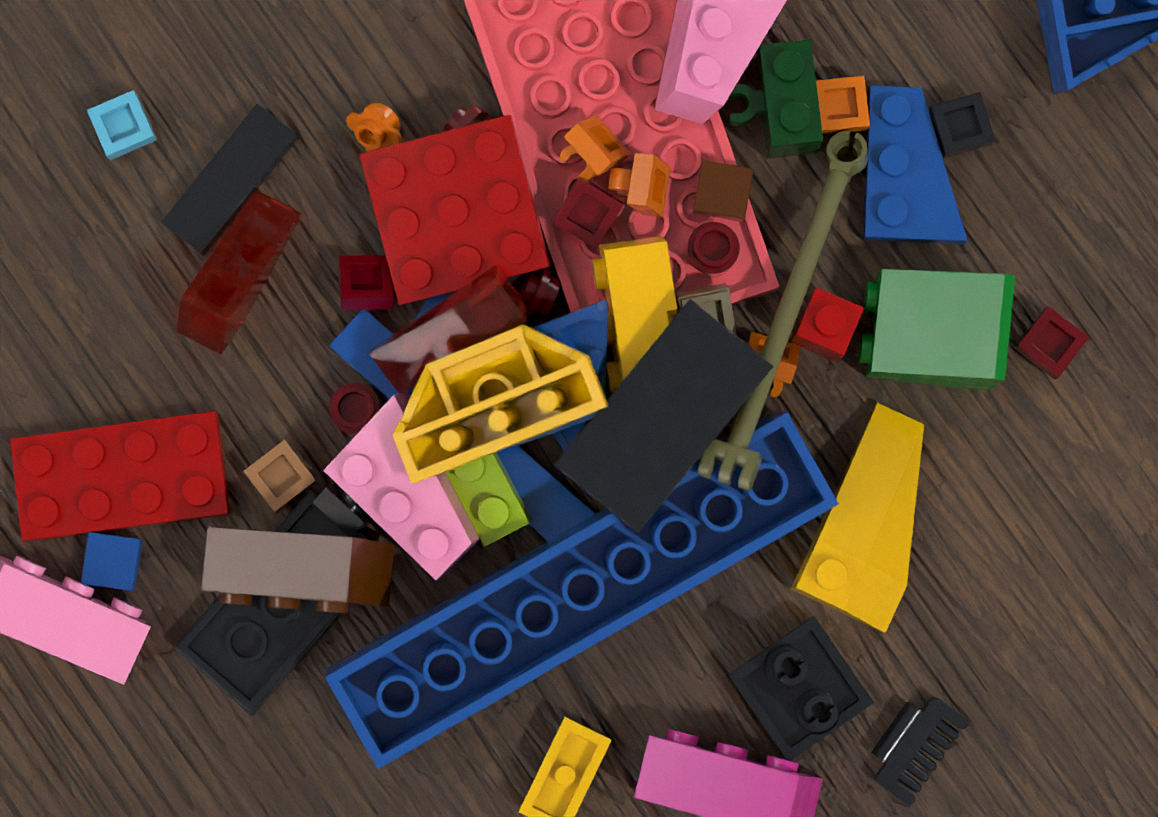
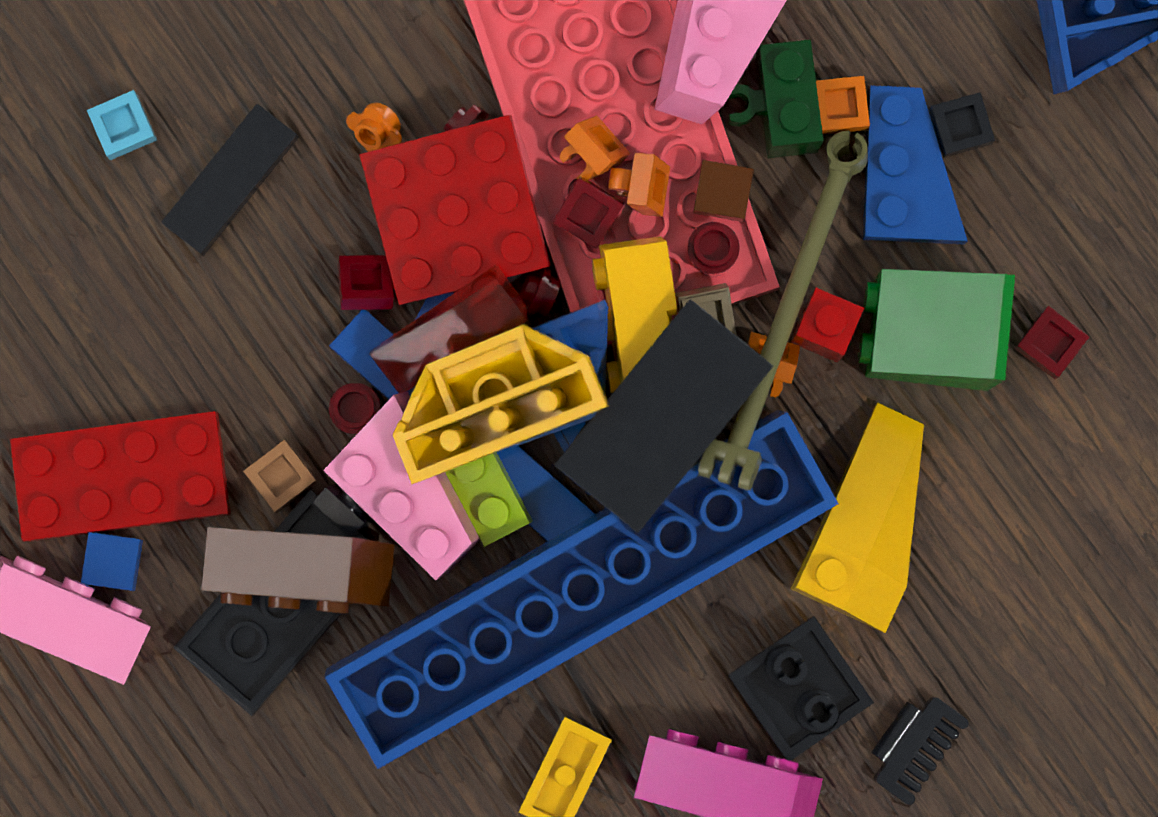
(236, 272): clear red slope -> none

